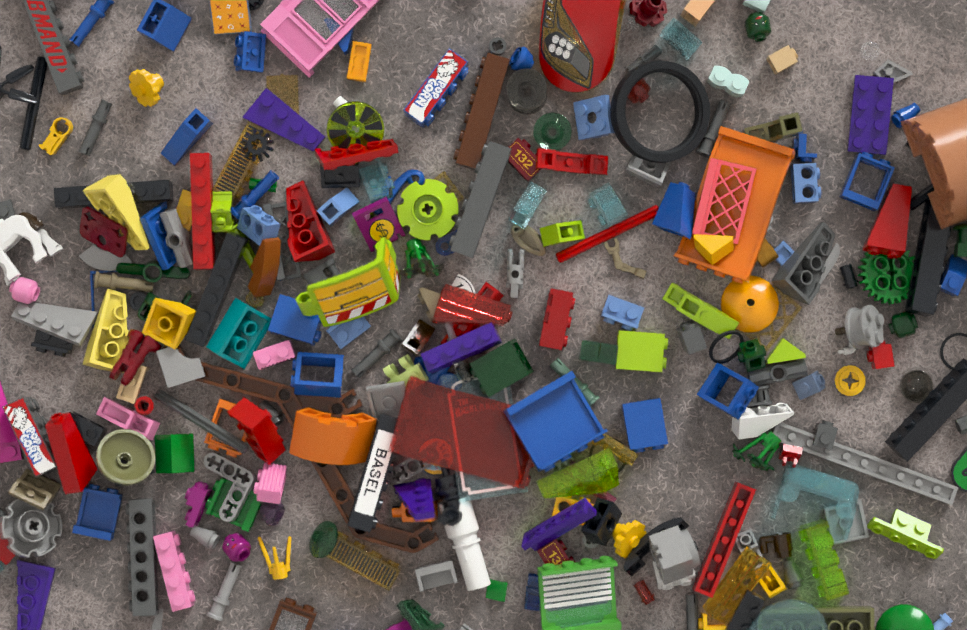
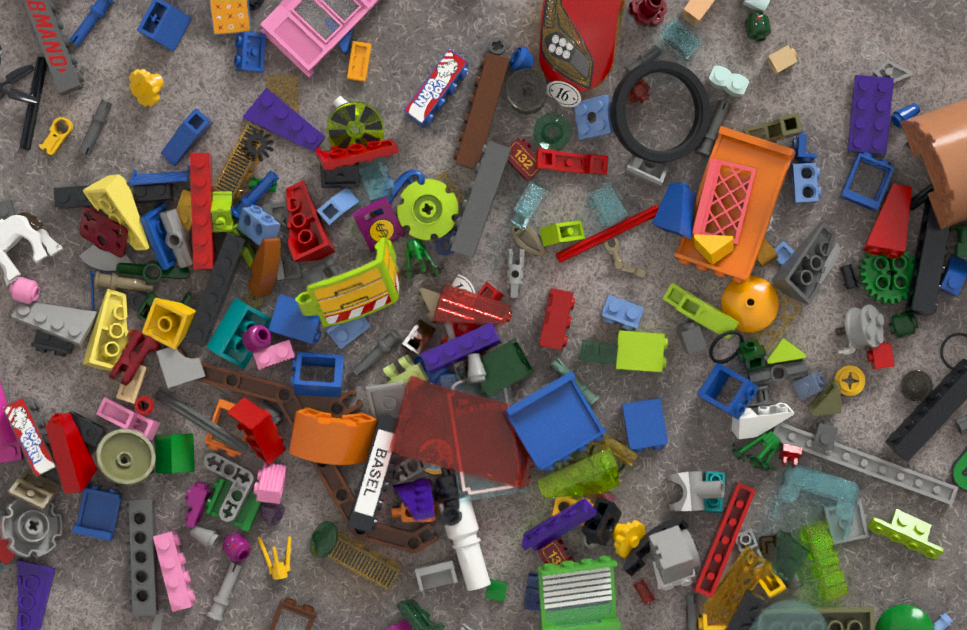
(139, 179): none -> blue piece
(256, 338): none -> magenta head
(475, 368): none -> light grey cone
(564, 93): none -> white sticker
(695, 490): none -> light grey connector
(714, 505): none -> teal slope
(788, 556): none -> clear green wing
(827, 401): none -> olive slope

